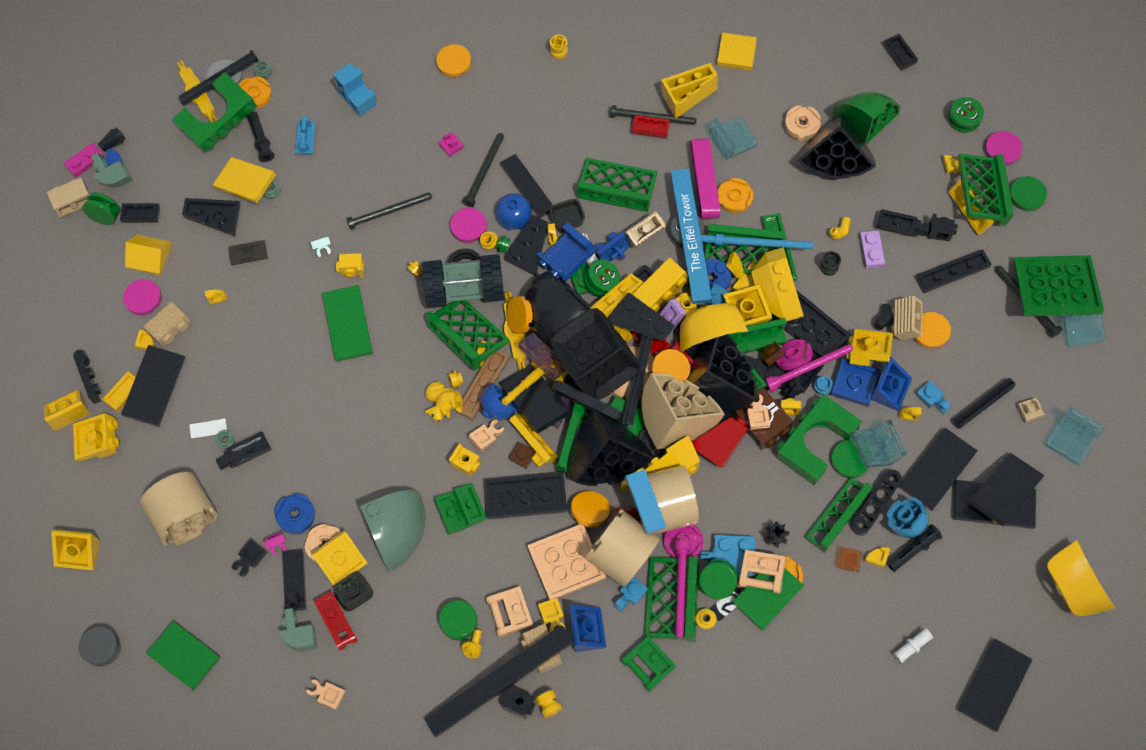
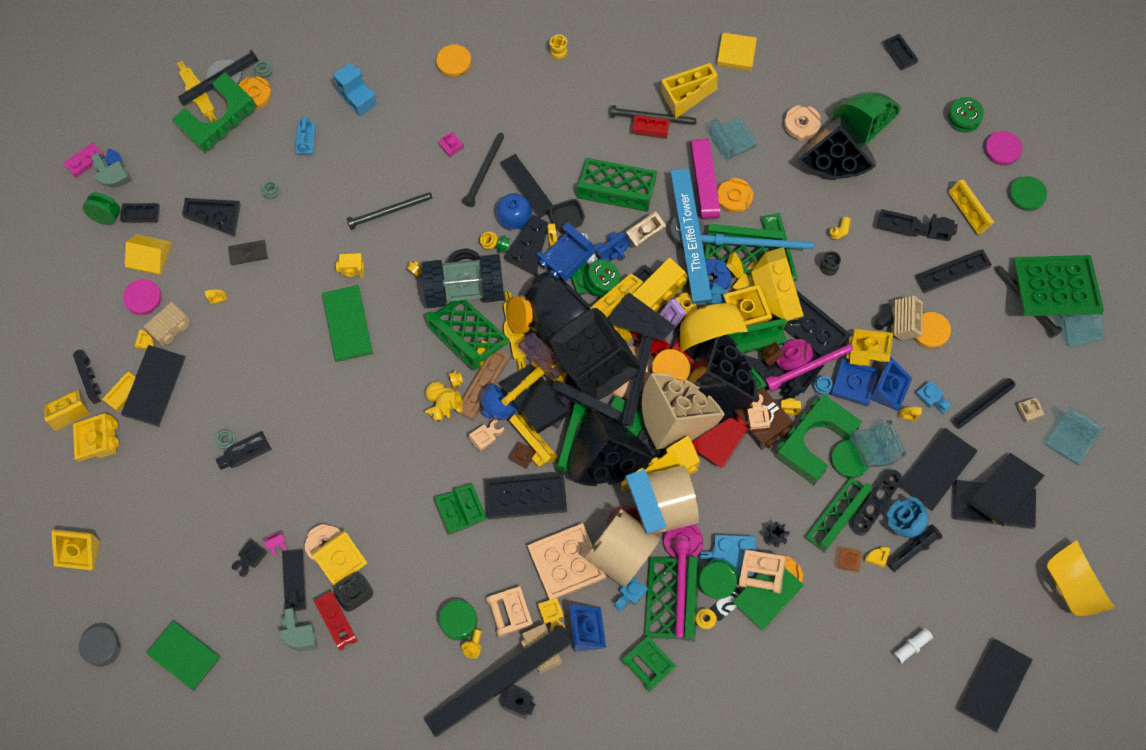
(68, 197): tan brick -> none
(111, 139): black cone -> none
(178, 508): tan brick -> none
(207, 428): white sticker -> none
(244, 180): yellow tile -> none
(261, 143): black pin -> none
(298, 524): blue plate -> none
(321, 243): light aqua tile -> none
(328, 695): light nougat plate -> none
(396, 525): sand green brick -> none
(456, 461): yellow brick -> none
(468, 225): dark pink tile -> none
(549, 704): yellow wheel -> none
(590, 508): light orange tile -> none
(872, 249): lavender plate -> none
(951, 164): yellow tile -> none
(999, 188): green fence -> none

